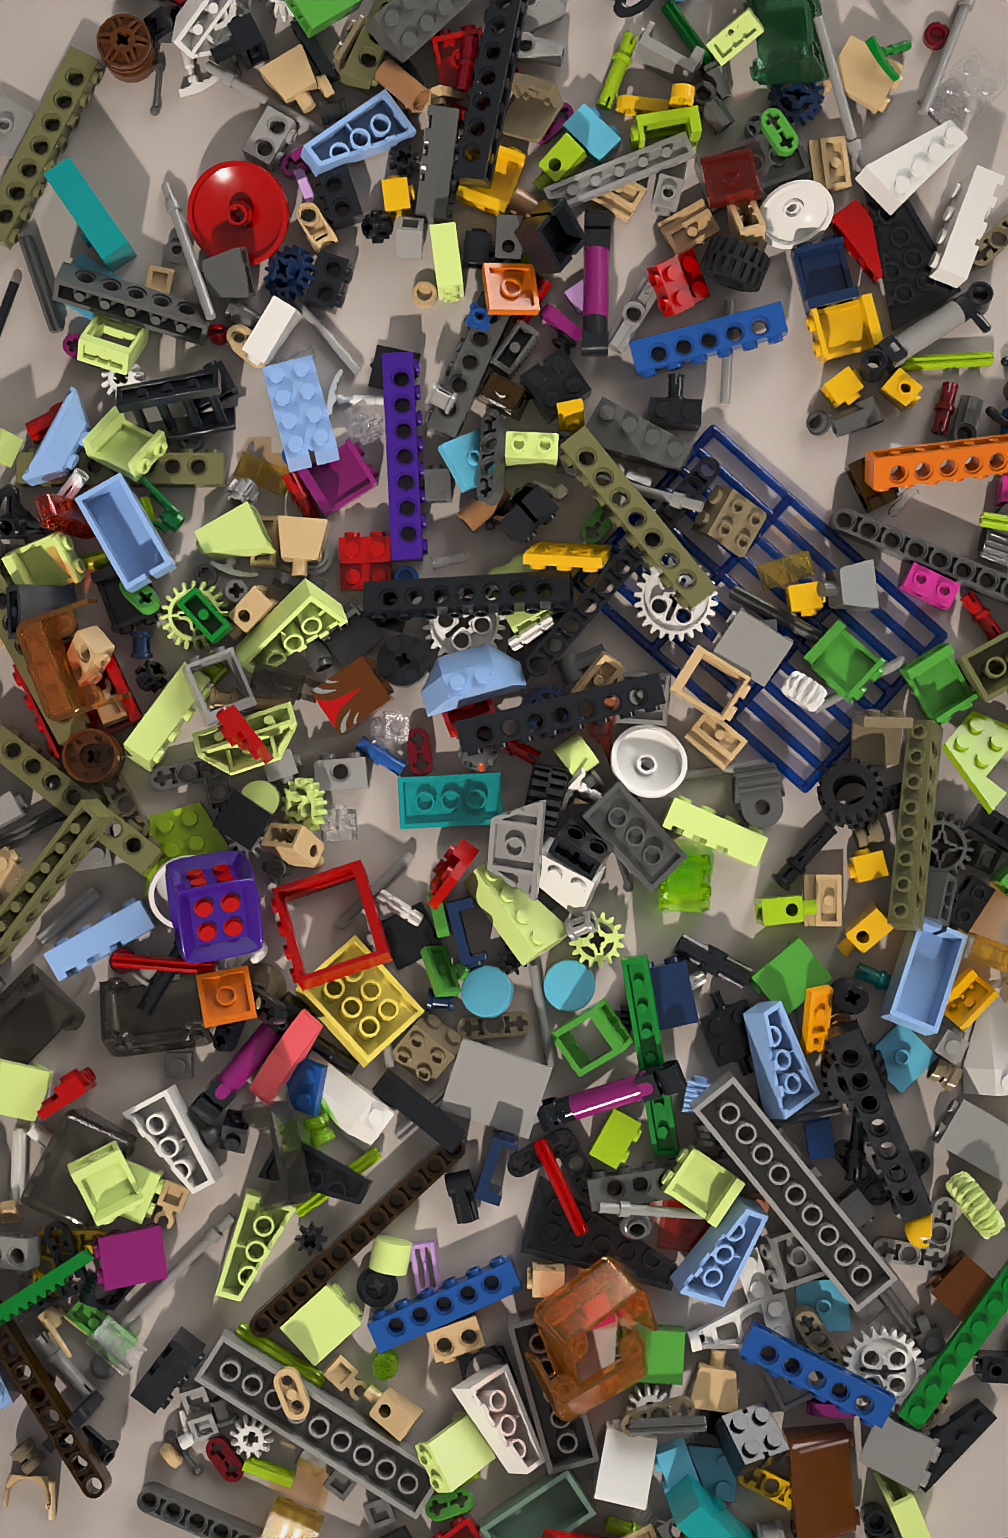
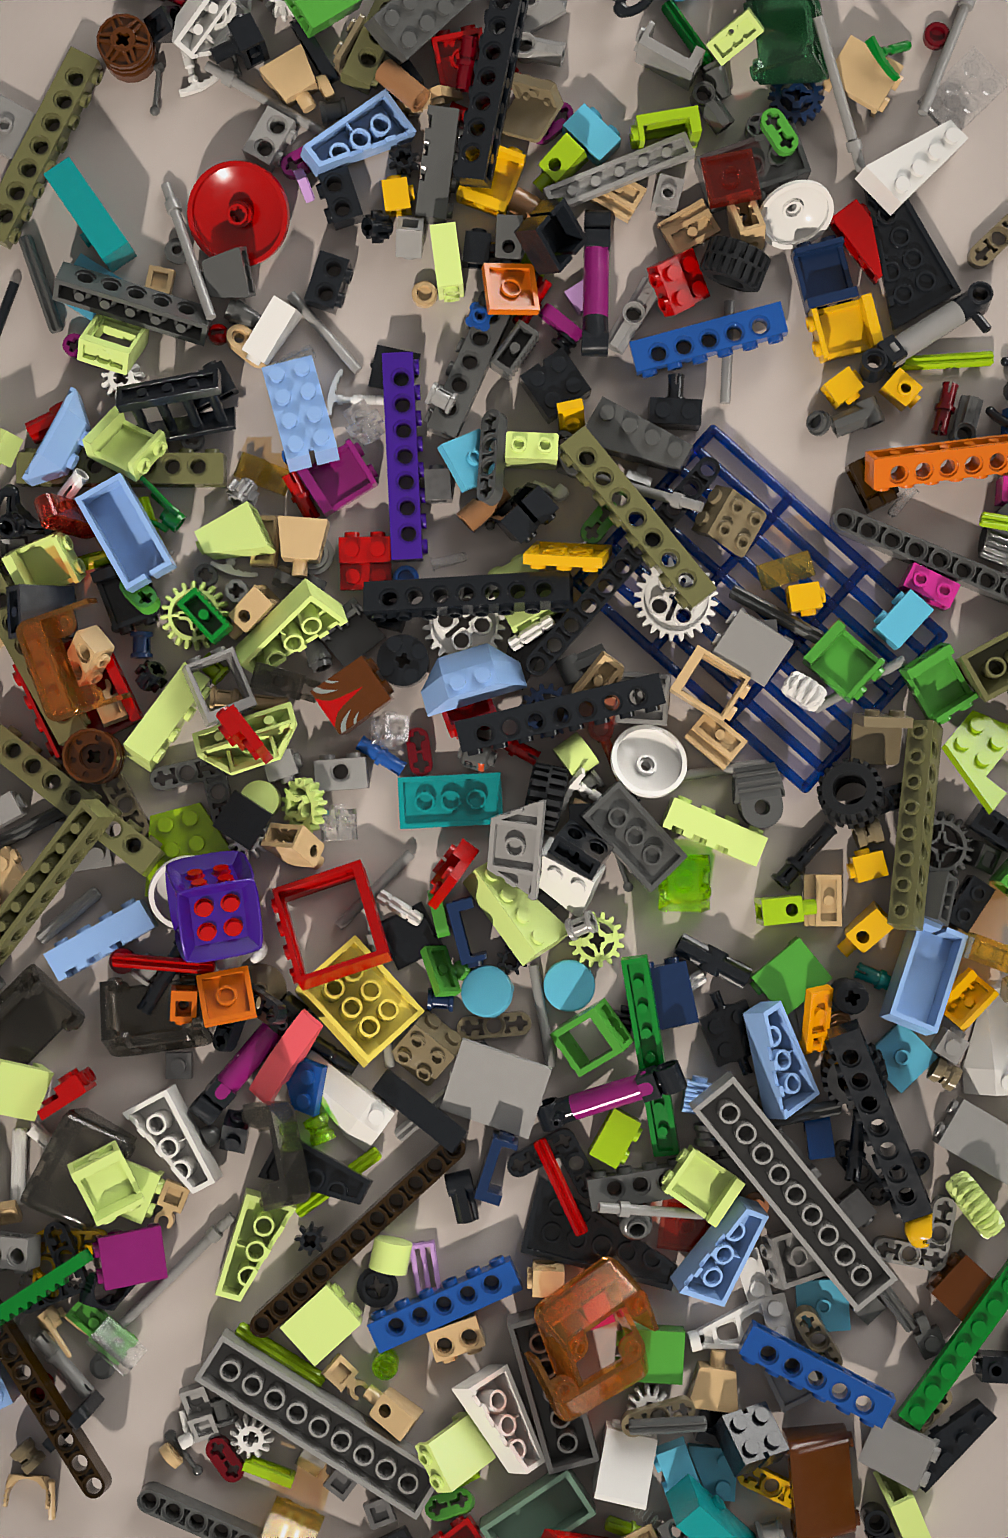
(104, 1448): black bracket -> none
(169, 1371): black wedge -> none
(183, 993): none -> orange brick
(275, 876): dark grey plate -> none
(289, 273): dark blue gear -> none
(290, 1392): tan plate -> none
(317, 231): tan piece -> none
(496, 1351): black helmet -> none
(504, 395): dark brown torso -> none
(621, 61): lime pin -> none
(680, 96): yellow beam -> none
(821, 1409): magenta beam -> none
(830, 163): tan plate -> none
(851, 587): torso -> none
(885, 1345): white gear -> none
(902, 619): none -> medium azure brick
(964, 226): white wedge -> none
(981, 615): red pin -> none

